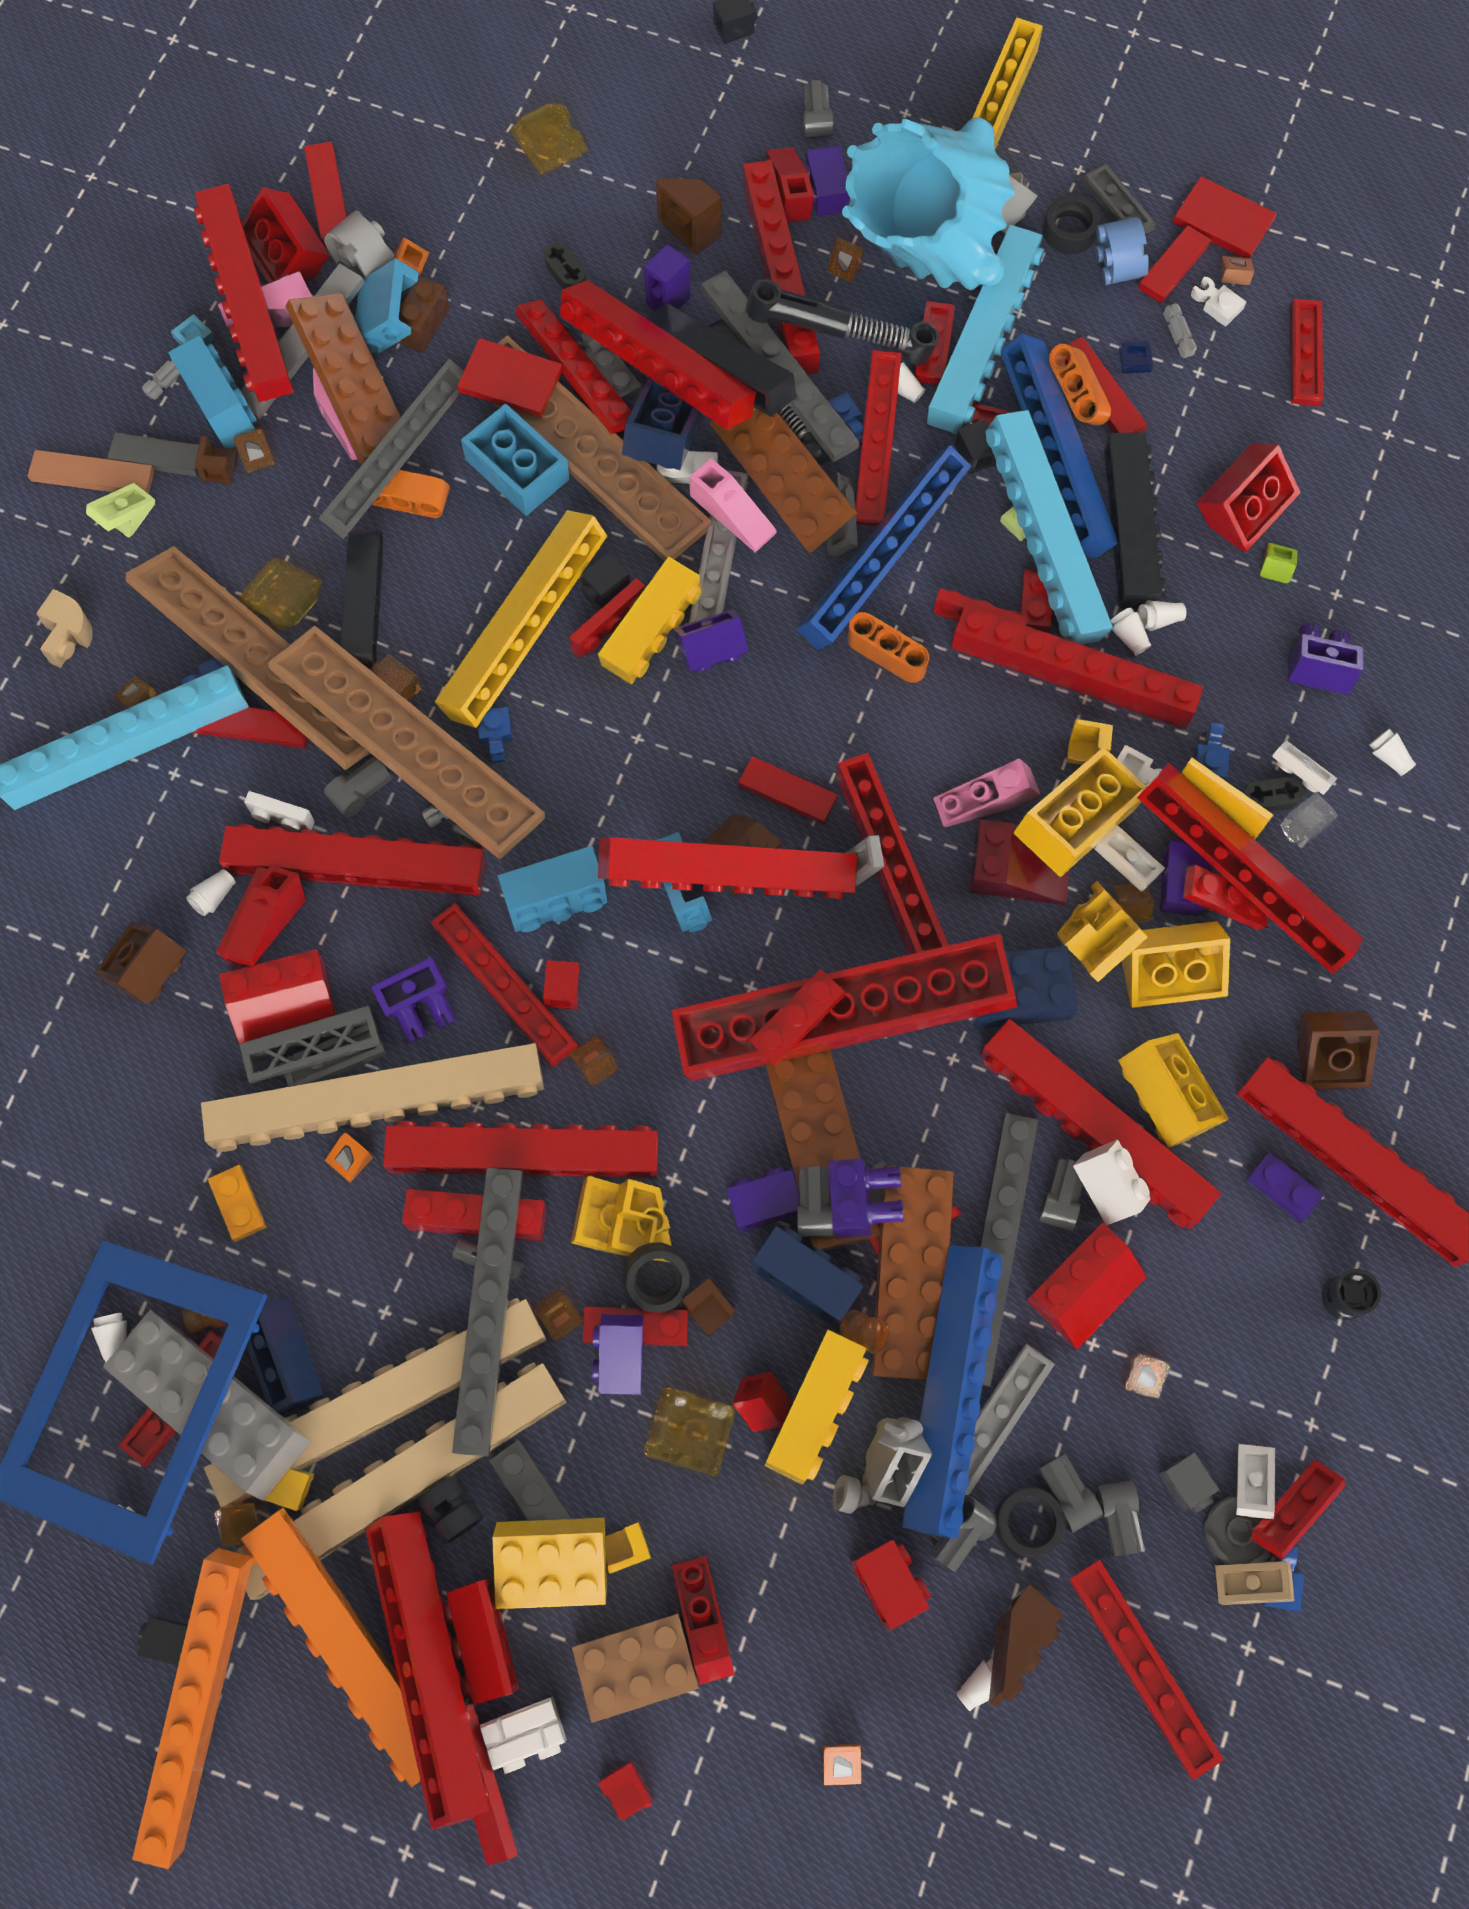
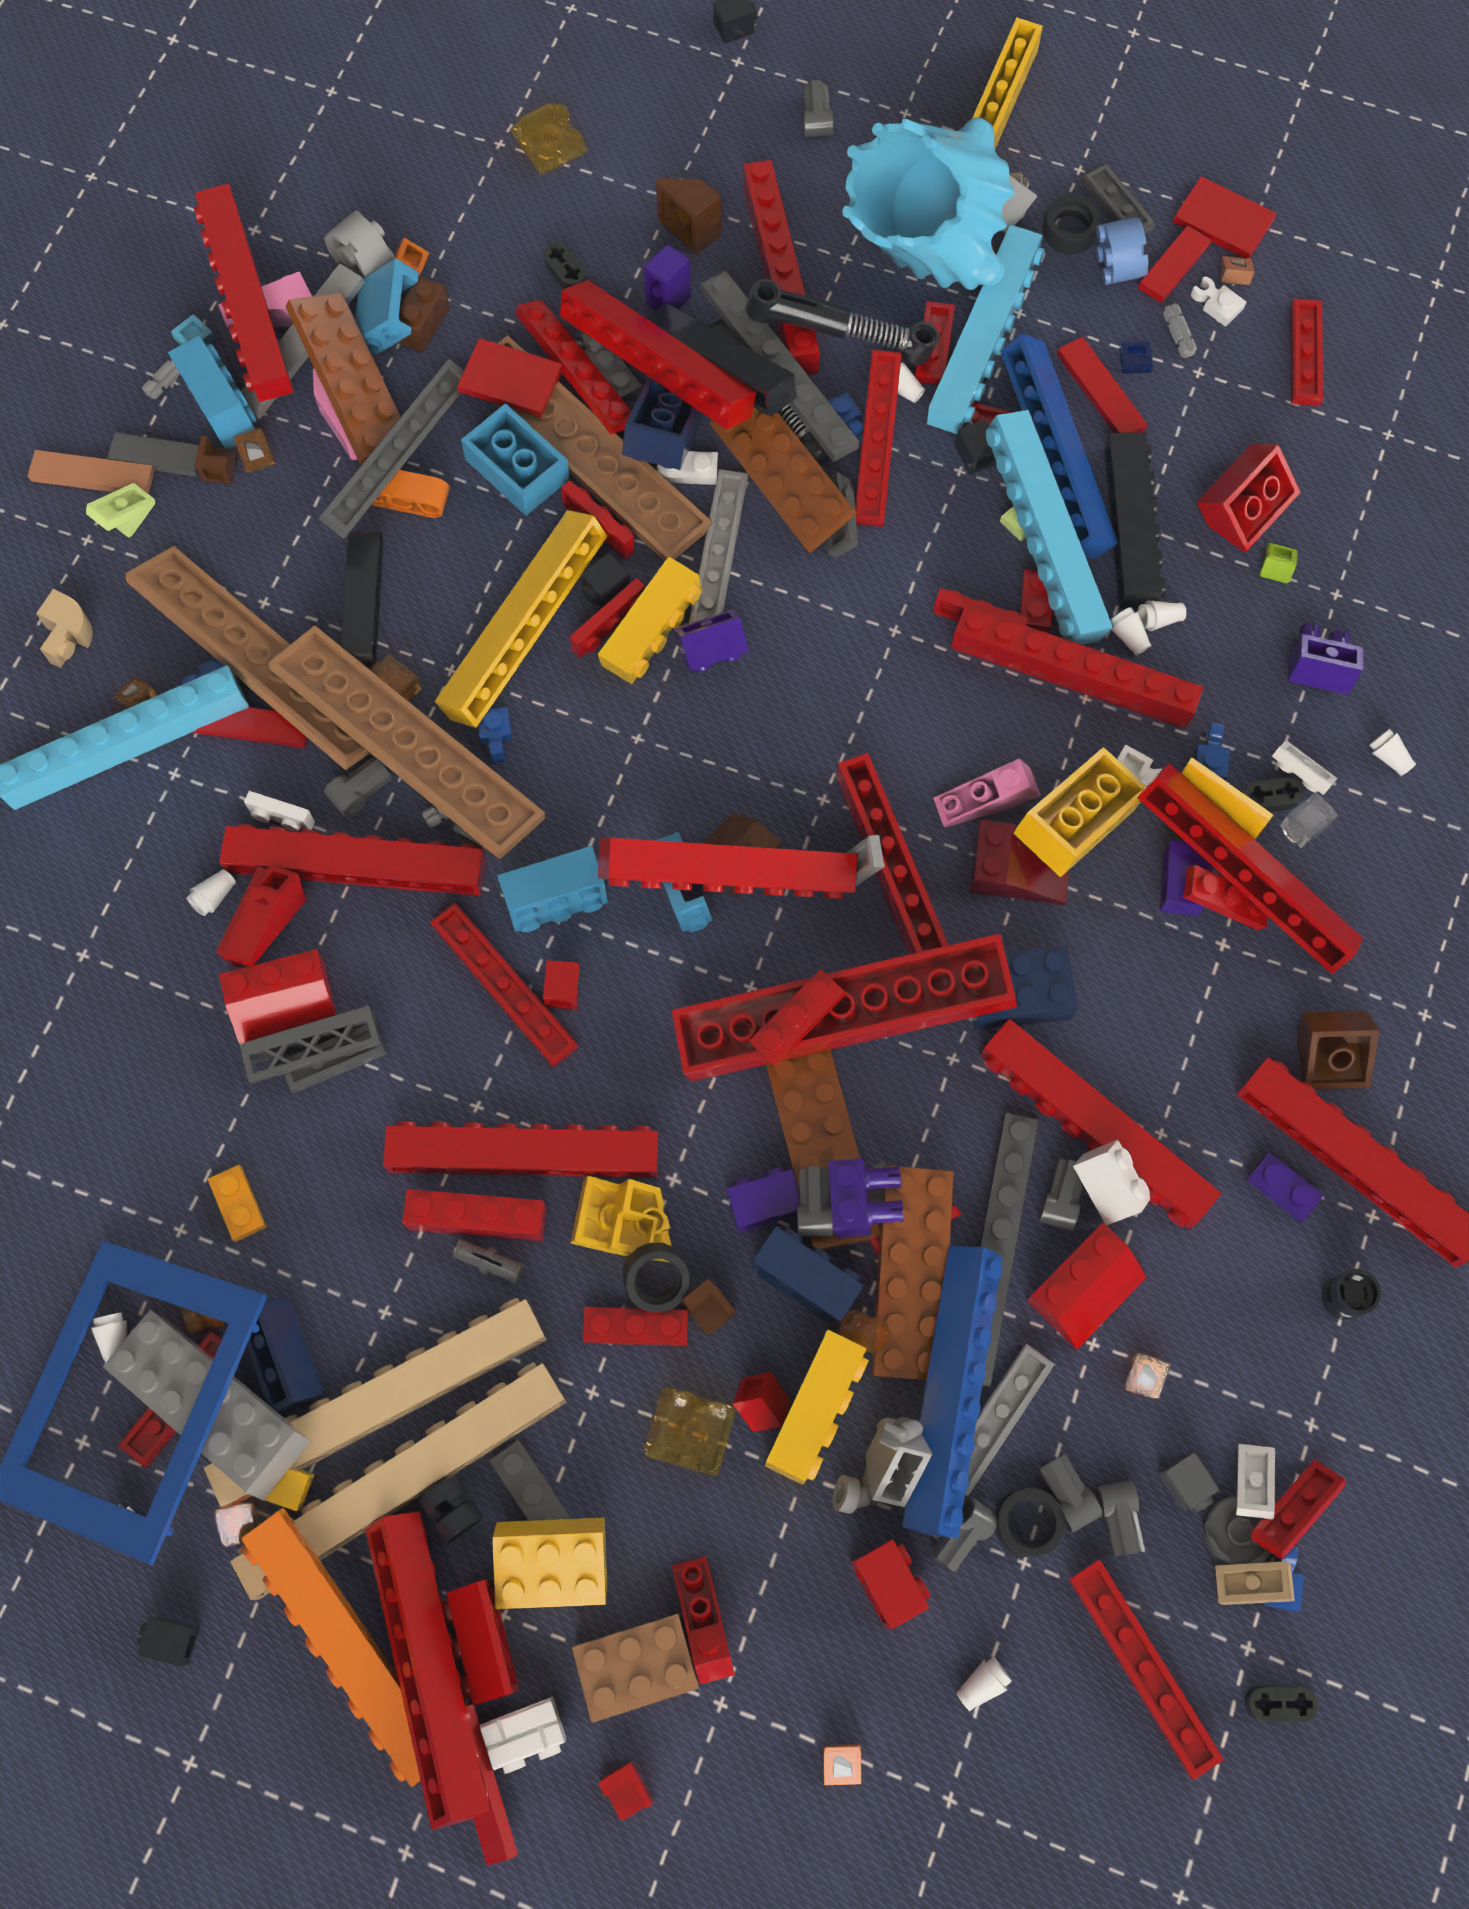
(141, 962): reddish brown slope -> none
(192, 1708): orange brick -> none
(282, 237): red slope -> none
(282, 593): clear yellow slope -> none
(325, 186): red tile -> none
(348, 1157): orange slope -> none
(371, 1097): tan brick -> none
(402, 991): dark purple brick -> none
(487, 1313): dark grey plate -> none
(558, 1314): clear orange slope -> none
(594, 1061): clear orange slope -> none
(618, 536): none -> red plate
(620, 1354): brick -> none
(626, 1548): yellow panel -> none
(730, 505): bright pink slope -> none
(787, 790): red tile -> none
(792, 183): red slope -> none
(827, 179): dark purple brick -> none
(845, 260): clear orange slope -> none
(883, 548): blue brick -> none
(892, 660): orange beam -> none
(1019, 1636): reddish brown slope -> none
(1069, 377): orange beam -> none
(1087, 740): yellow panel -> none
(1100, 933): yellow slope -> none
(1129, 858): white plate -> none
(1134, 902): clear orange slope -> none
(1172, 1089): yellow slope -> none
(1178, 965): yellow slope -> none
(1281, 1712): none -> pearl dark grey beam

